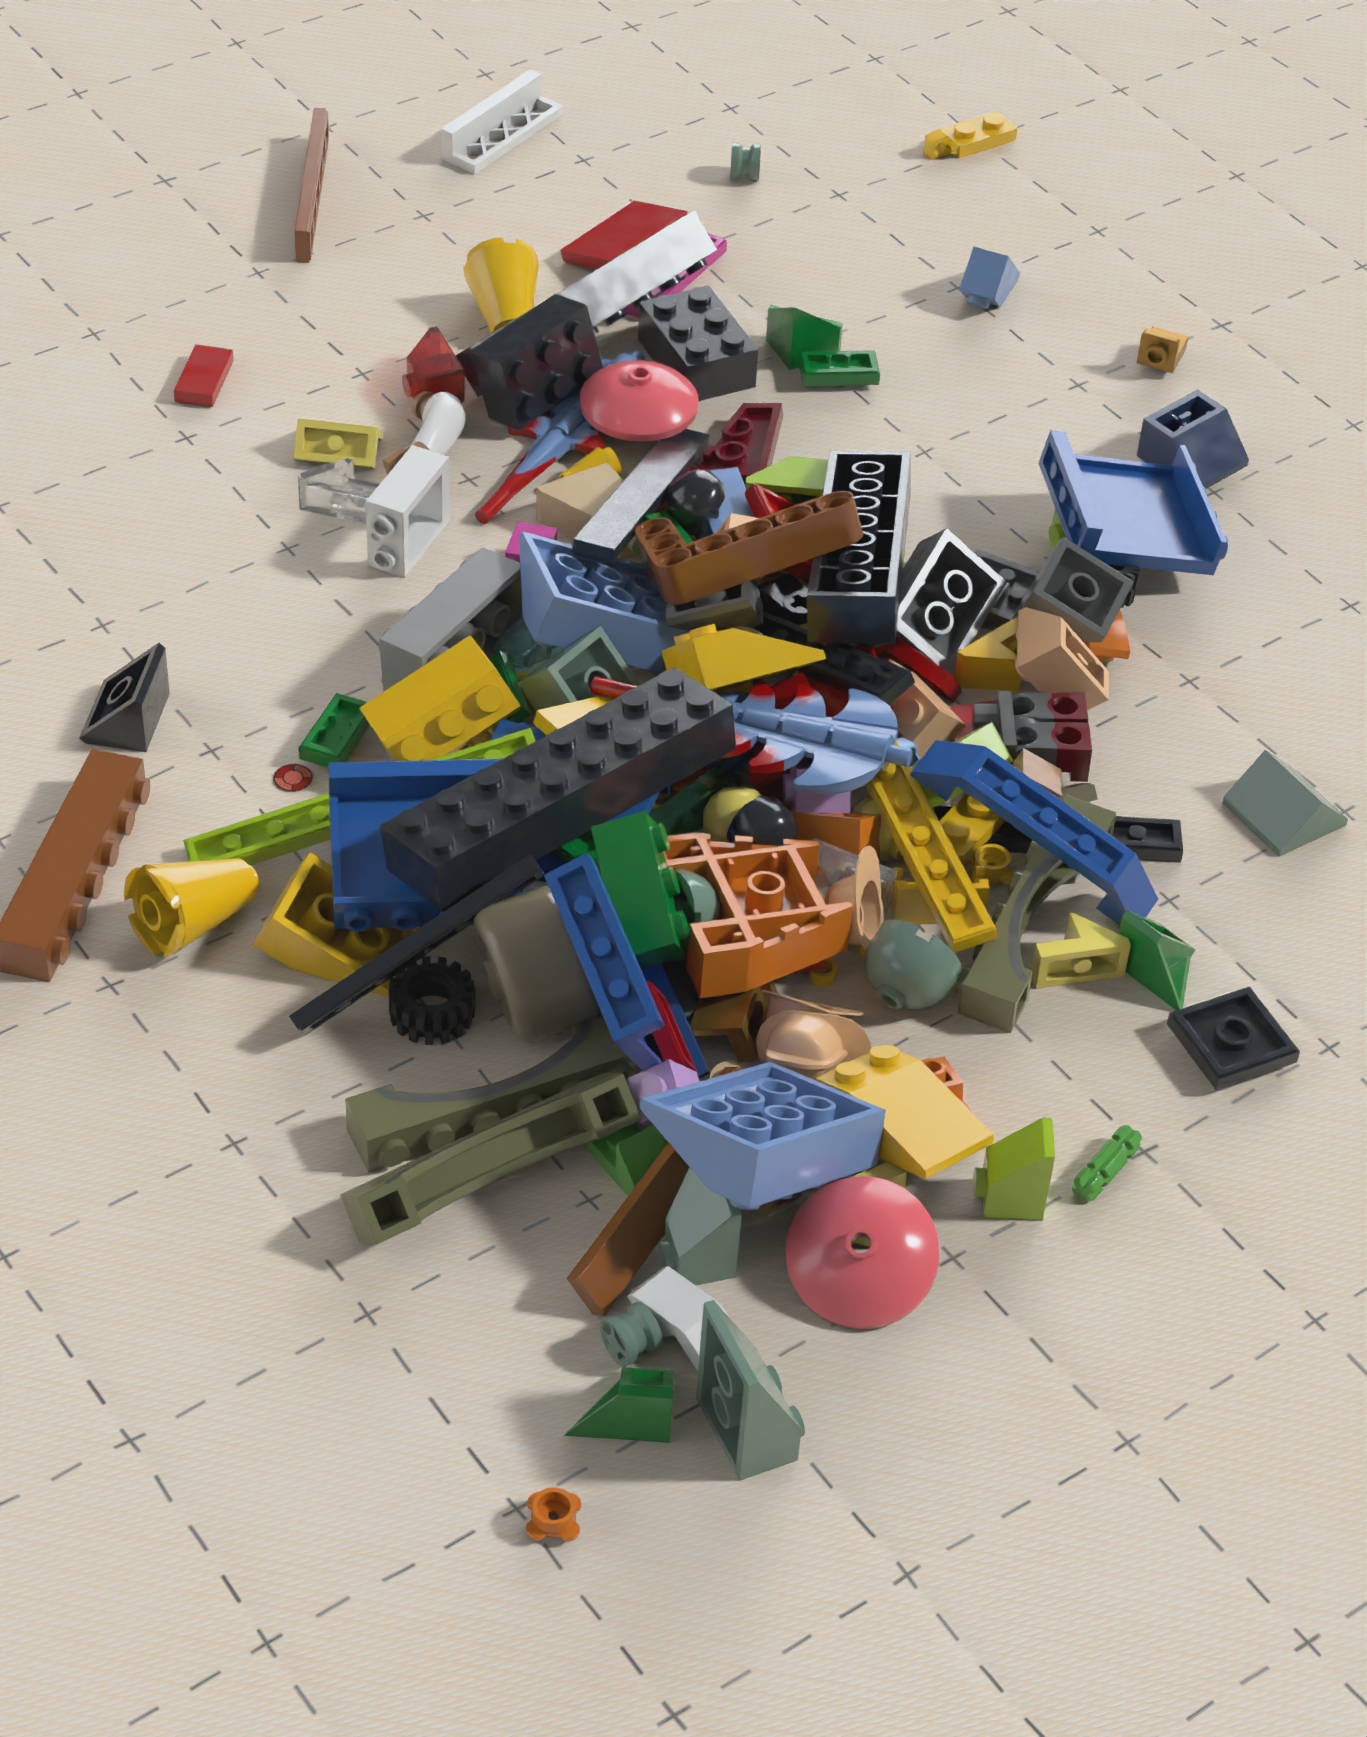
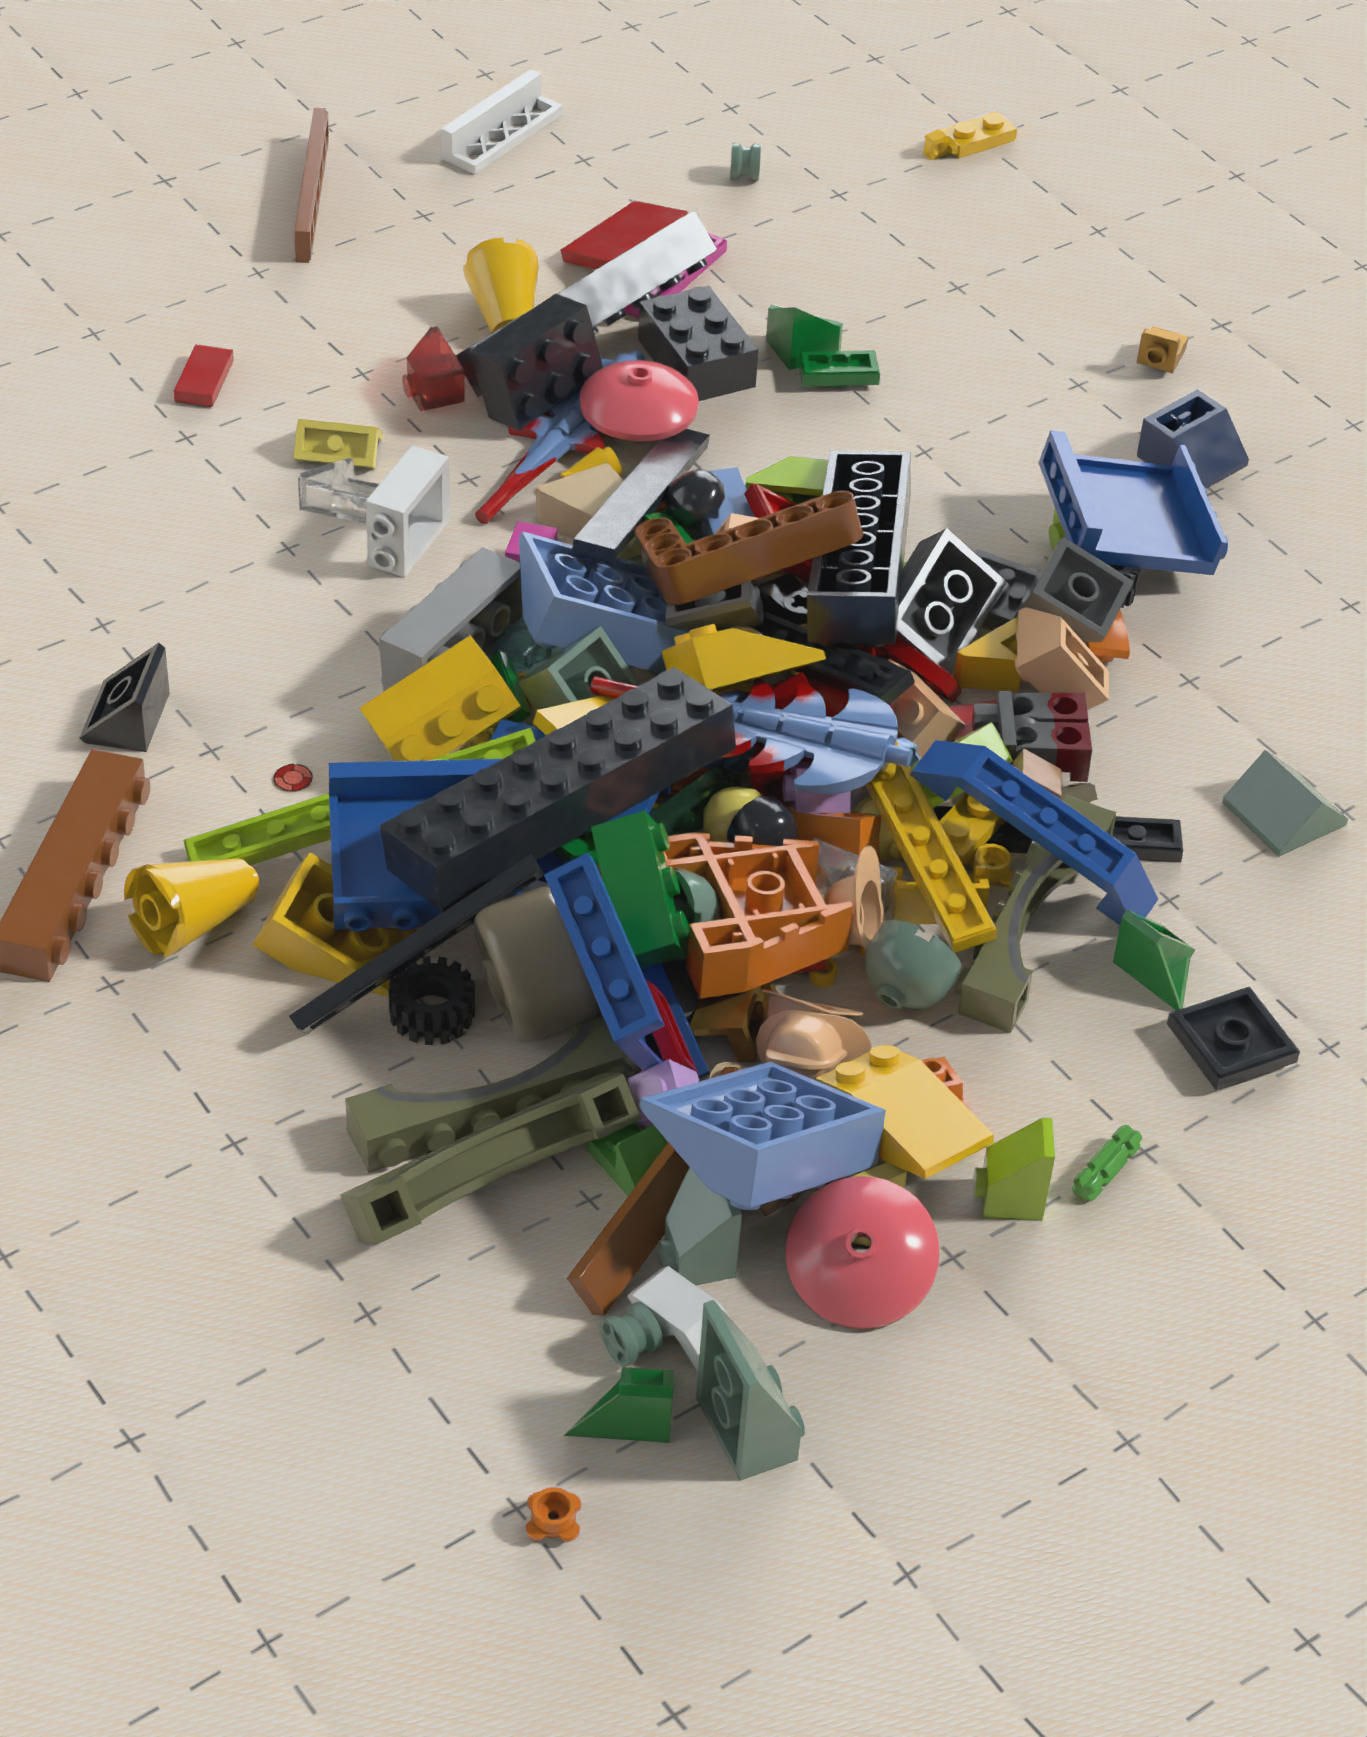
(335, 732): green plate -> none
(442, 424): white piece -> none
(746, 440): dark red wing -> none
(988, 278): medium blue slope -> none
(1083, 956): light yellow slope -> none

